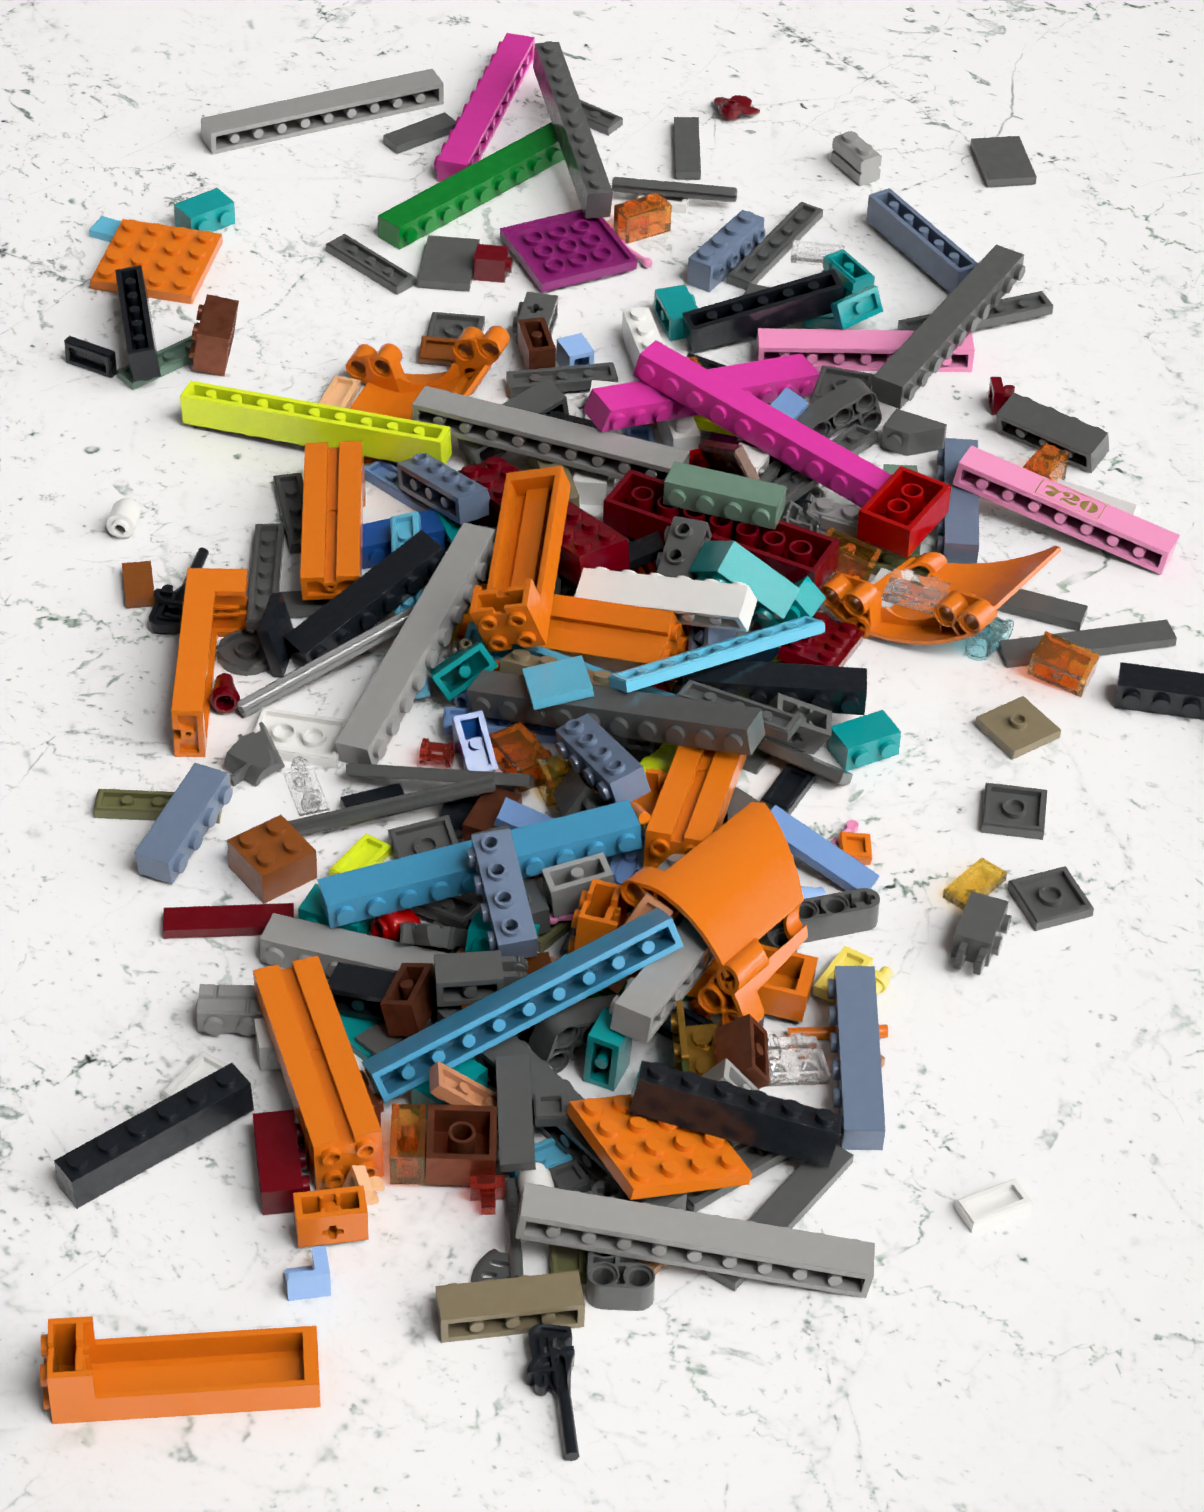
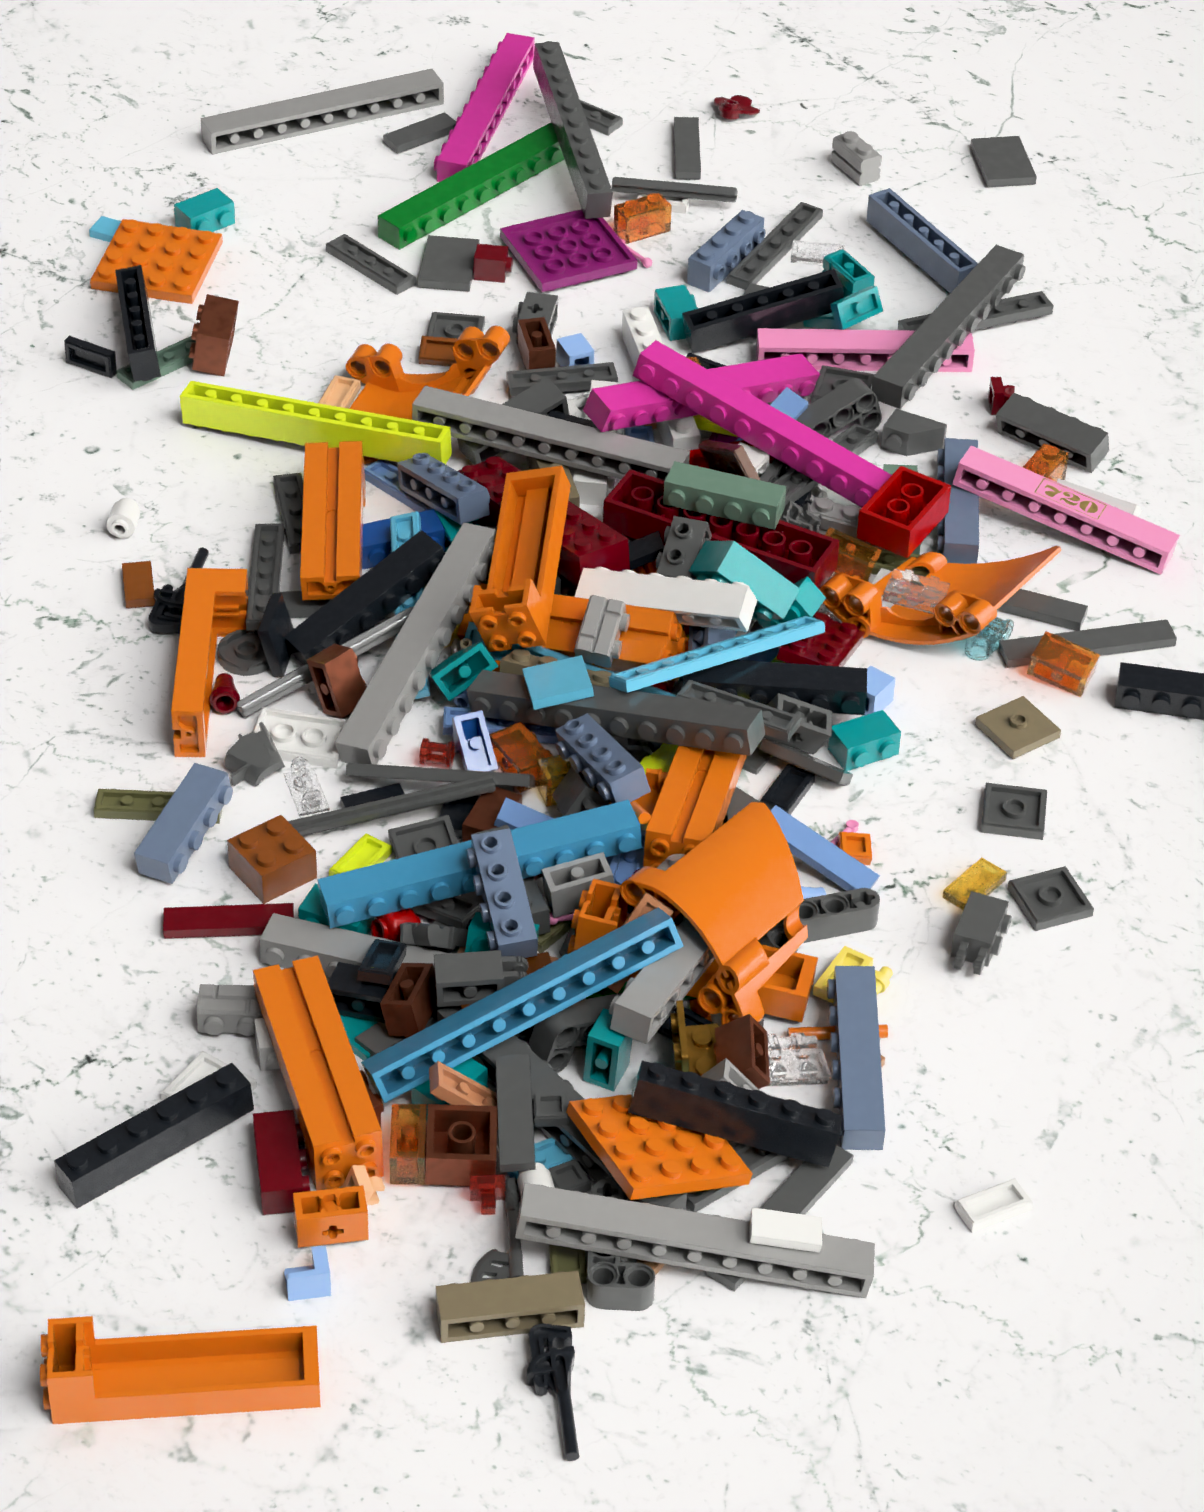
(337, 679): none -> copper brick
(382, 962): none -> black tile
(601, 631): none -> light grey brick
(785, 1230): none -> white tile
(879, 690): none -> light blue brick

